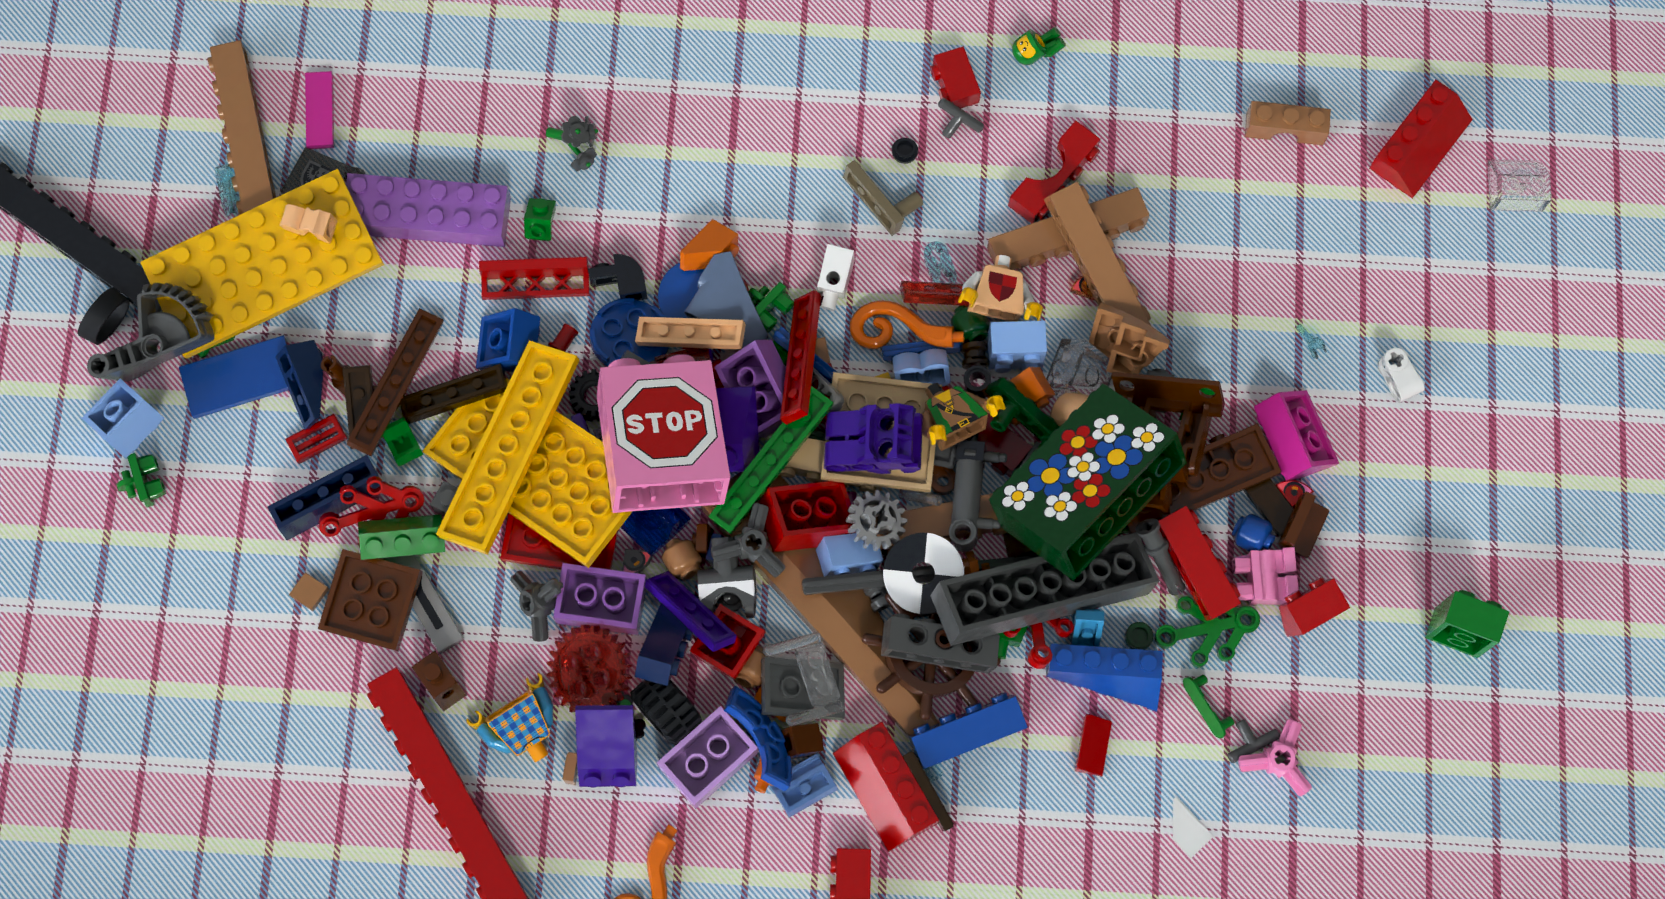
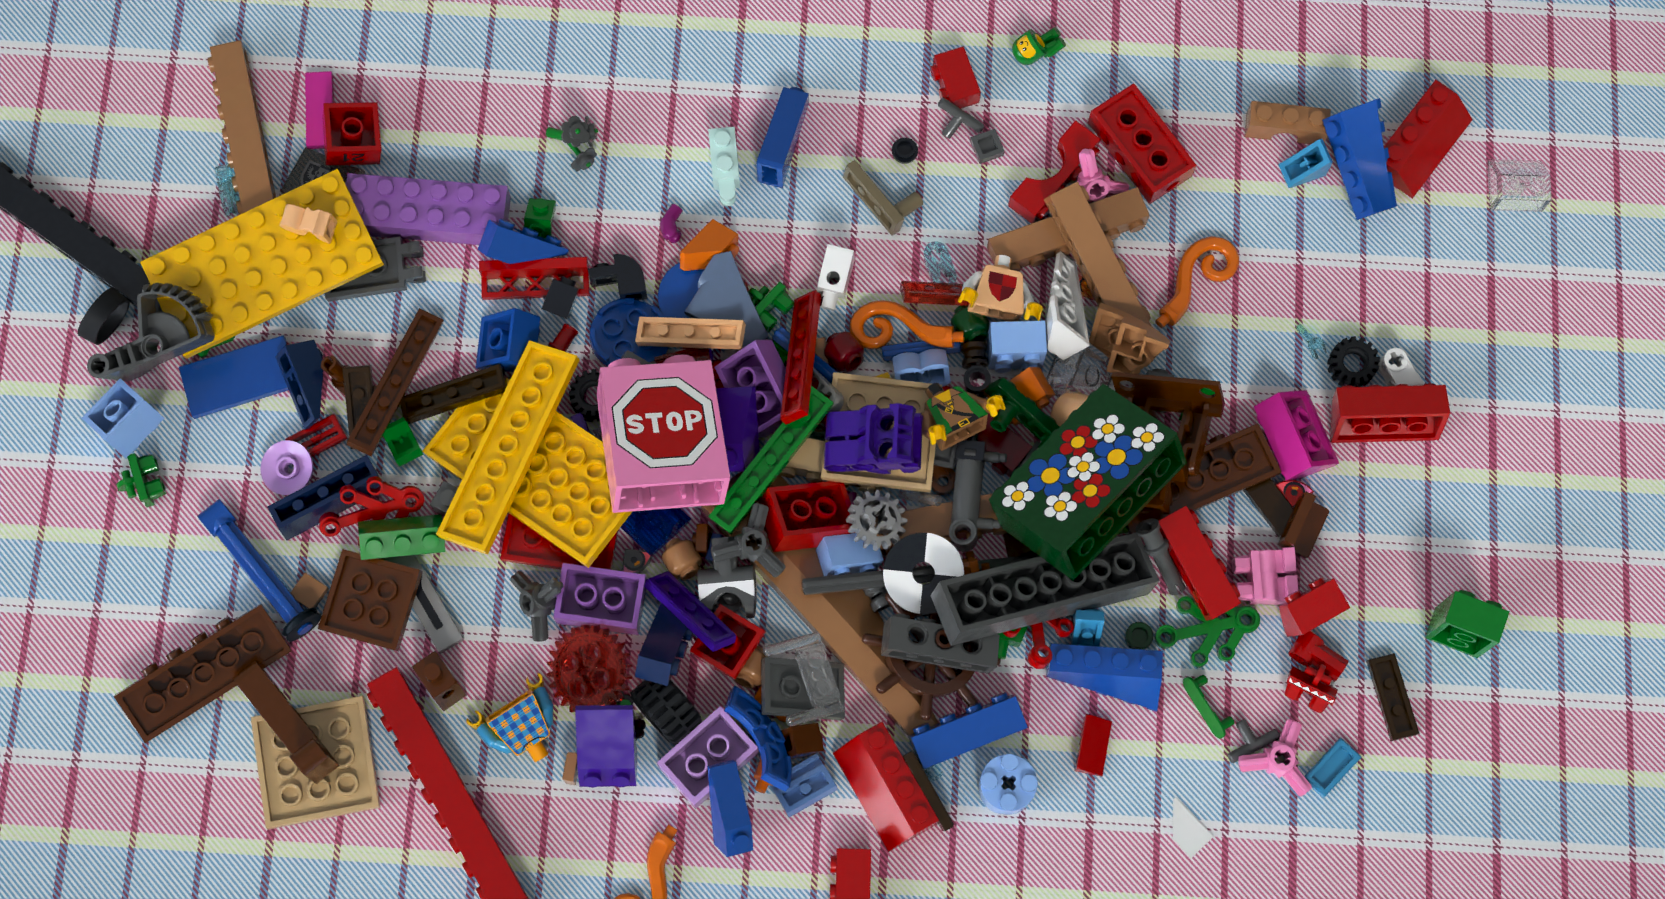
(200, 672): none -> reddish brown plate
(222, 524): none -> blue piece
(275, 467): none -> lavender dish
(306, 749): none -> reddish brown beam
(349, 789): none -> tan plate
(351, 133): none -> red brick
(387, 278): none -> dark grey tile
(513, 245): none -> blue slope
(561, 297): none -> black brick
(668, 225): none -> magenta arm
(724, 163): none -> light aqua brick
(729, 810): none -> blue slope
(782, 137): none -> blue slope
(844, 351): none -> dark red head
(987, 146): none -> dark grey plate
(1008, 768): none -> light blue brick
(1065, 311): none -> white wedge
(1094, 181): none -> bright pink bush
(1146, 128): none -> red brick
(1179, 303): none -> orange plant
(1253, 533): blue head -> none
(1307, 164): none -> dark azure slope
(1311, 651): none -> red piece
(1314, 683): none -> red hips
(1332, 767): none -> dark azure tile
(1357, 347): none -> black tyre
(1362, 158): none -> blue wedge
(1389, 413): none -> red slope
(1392, 697): none -> dark brown tile

